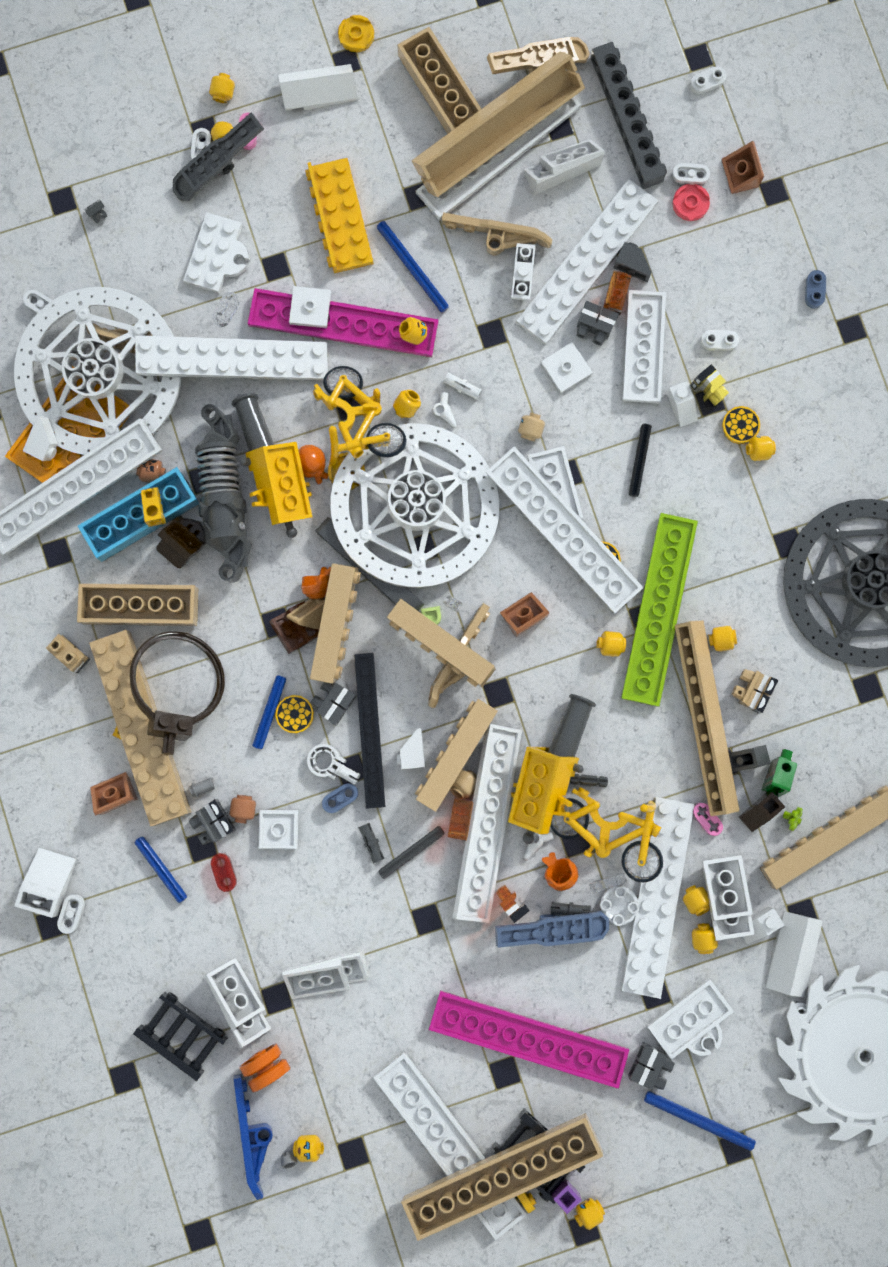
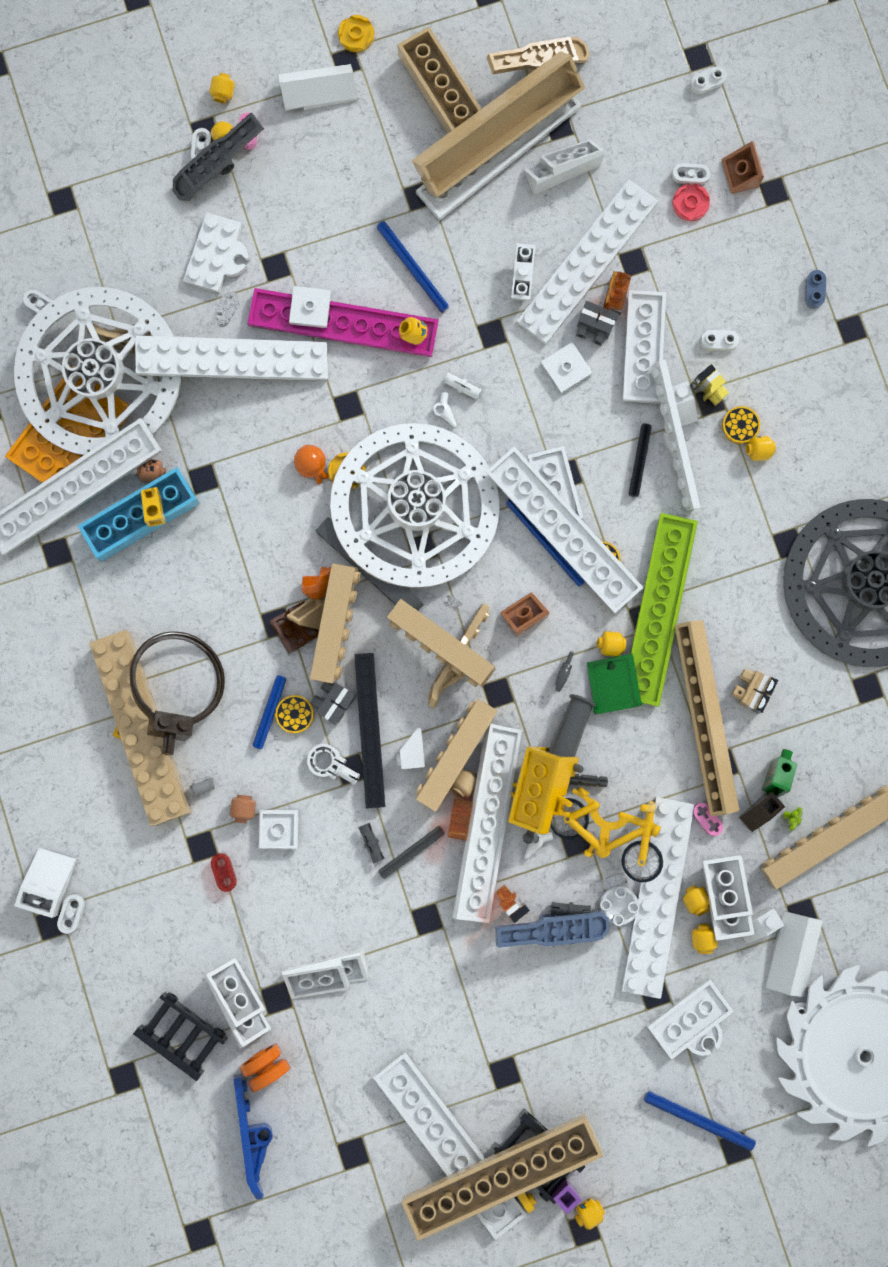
(41, 440): white slope -> none
(68, 653): tan hips -> none
(94, 209): dark grey tile -> none
(112, 794): nougat slope -> none
(137, 604): tan brick -> none
(160, 869): blue axle -> none
(181, 540): dark brown piece -> none
(206, 817): dark grey hips -> none
(221, 500): piece -> none
(274, 467): yellow piece -> none
(288, 1160): light grey hinge -> none
(308, 1148): yellow head -> none
(339, 215): yellow bracket -> none
(340, 798): sand blue plate -> none
(382, 439): yellow piece -> none
(407, 403): yellow head -> none
(432, 613): yellowish green tile -> none
(504, 233): tan piece -> none
(529, 1039): dark pink plate -> none
(531, 427): tan head -> none
(552, 551): none -> blue axle
(561, 873): orange hat -> none
(564, 673): none -> dark grey hand
(616, 686): none -> green container
(633, 262): dark grey slope -> none
(647, 175): dark grey brick -> none
(649, 1074): dark grey hips -> none
(676, 438): none -> white plate
(723, 638): yellow head -> none
(749, 758): dark grey slope -> none

